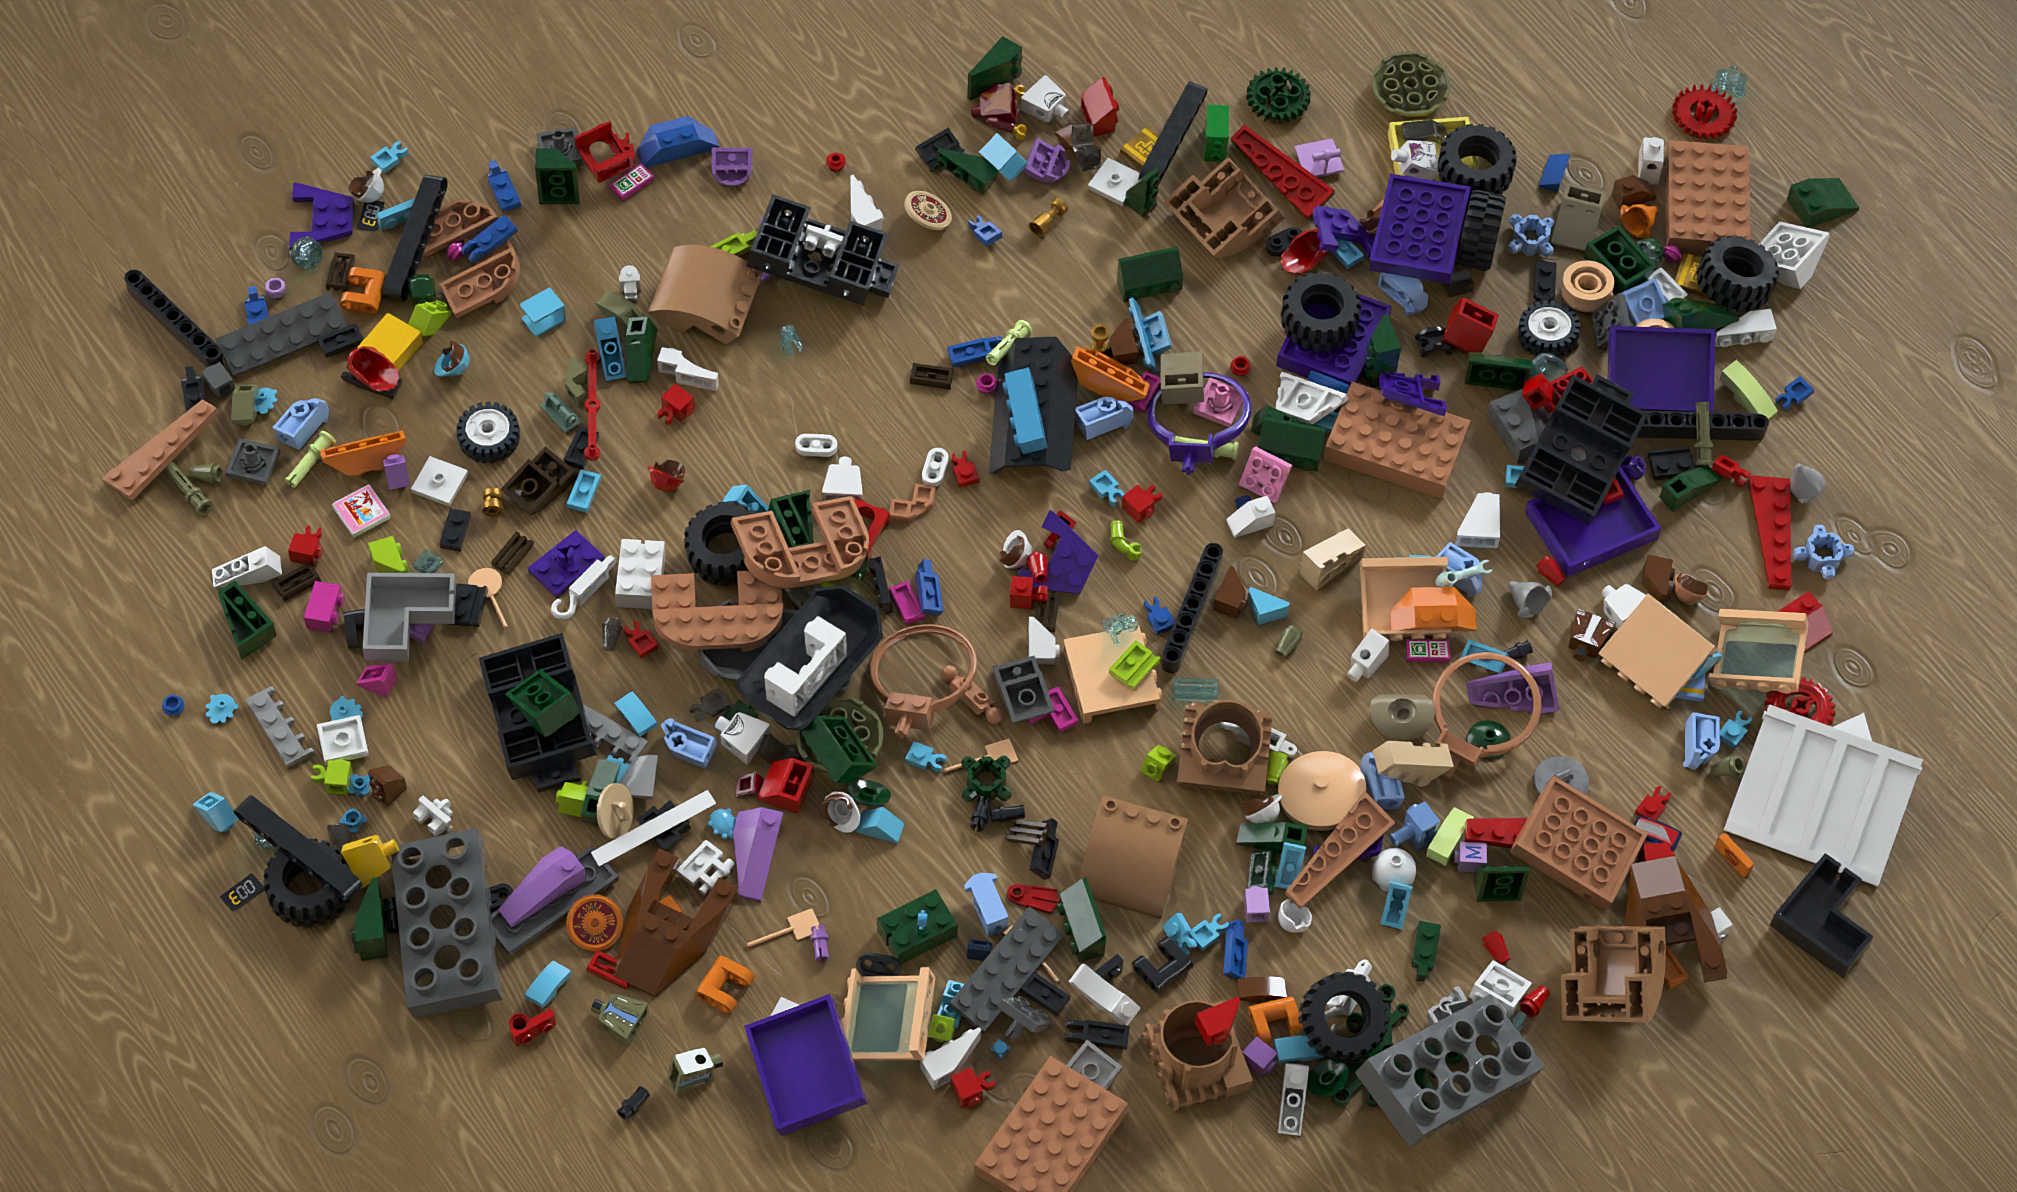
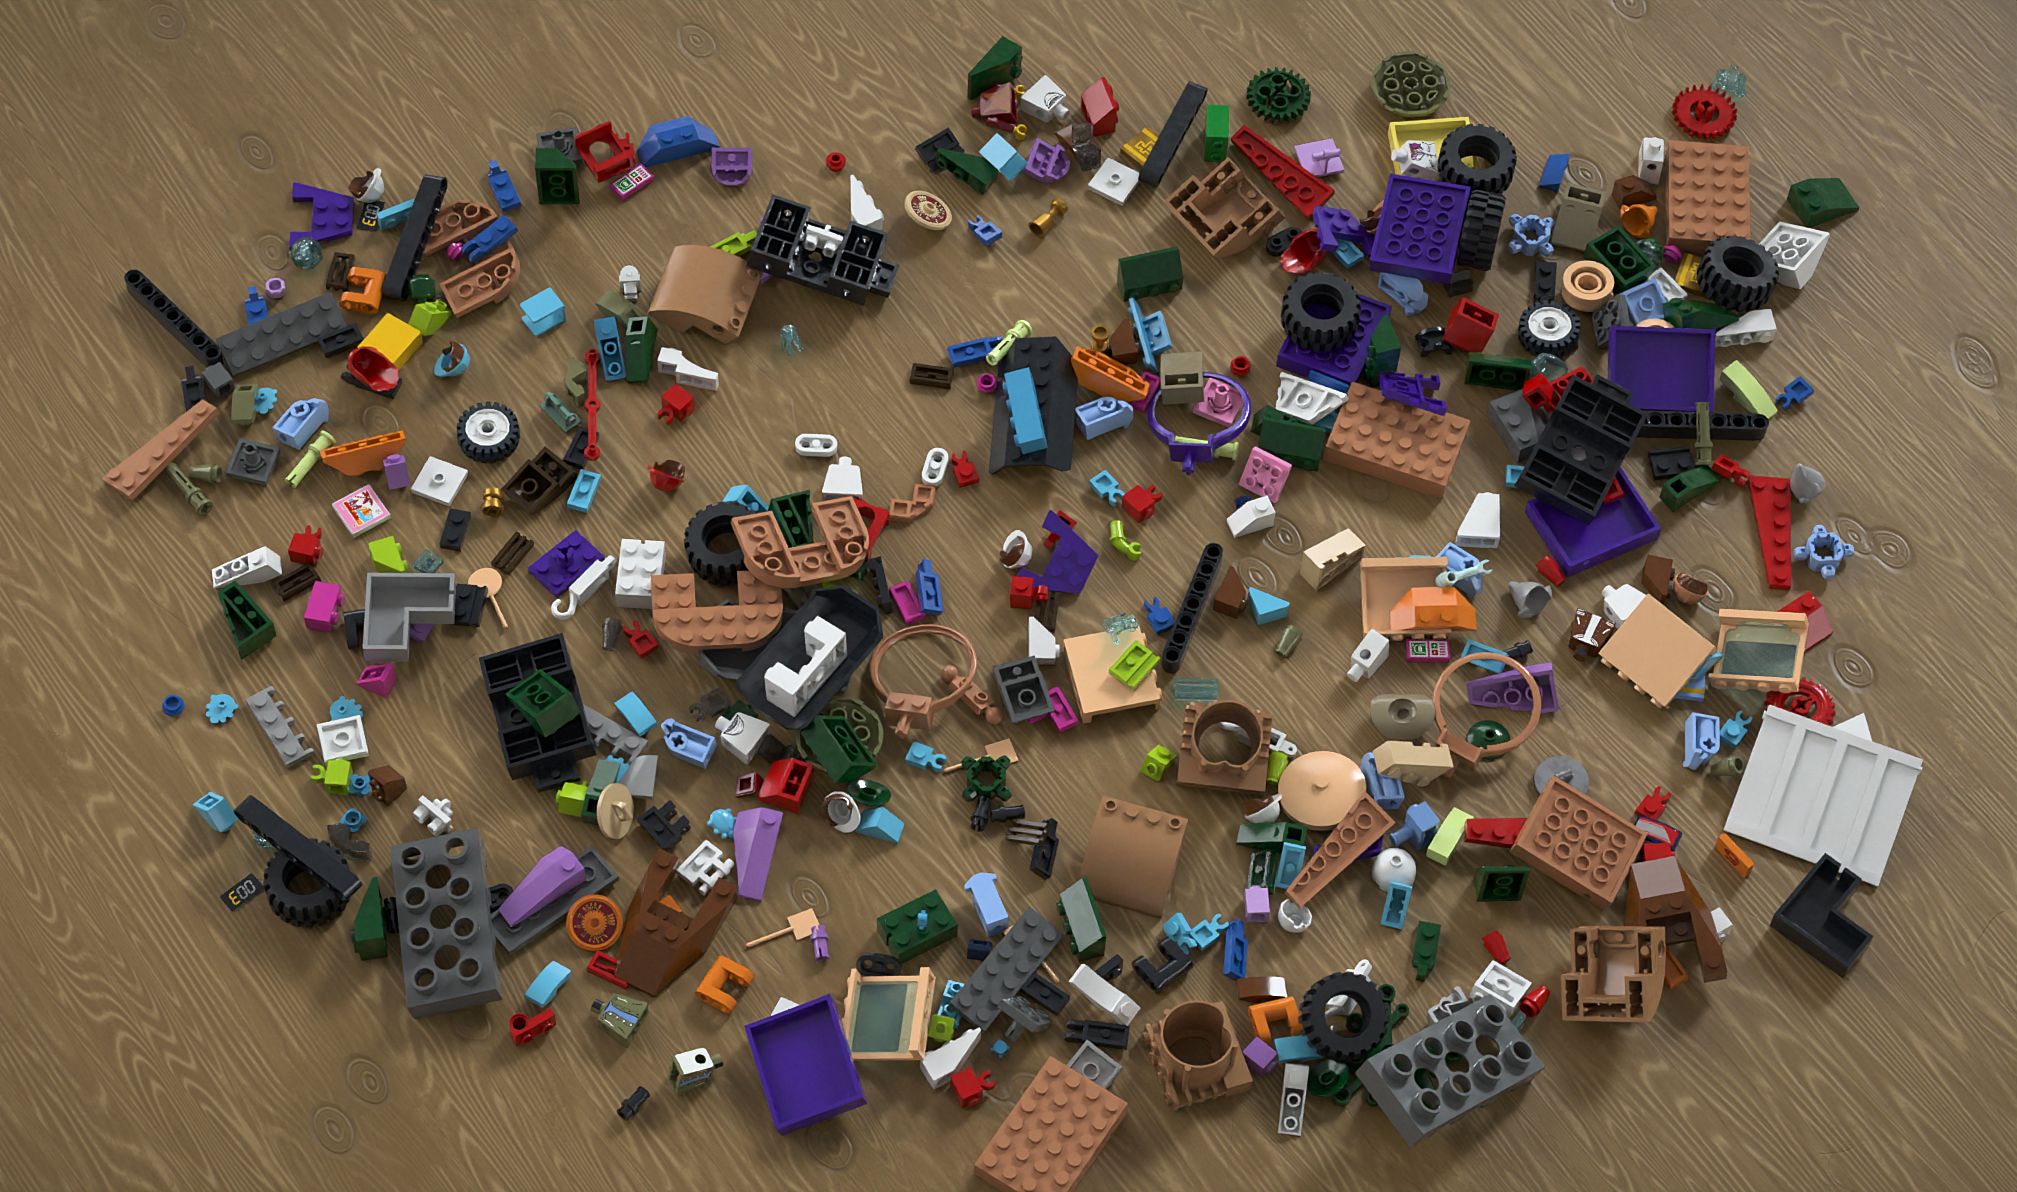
(369, 857): yellow torso -> none
(389, 158): medium azure plate -> none
(653, 828): white sticker -> none
(1037, 565): red cone -> none
(1038, 898): red piece -> none
(1143, 194): dark green slope -> none
(1217, 1021): red slope -> none
(1424, 130): clear smoke slope -> none
(1470, 856): lavender brick -> none
(1633, 467): dark purple gear -> none

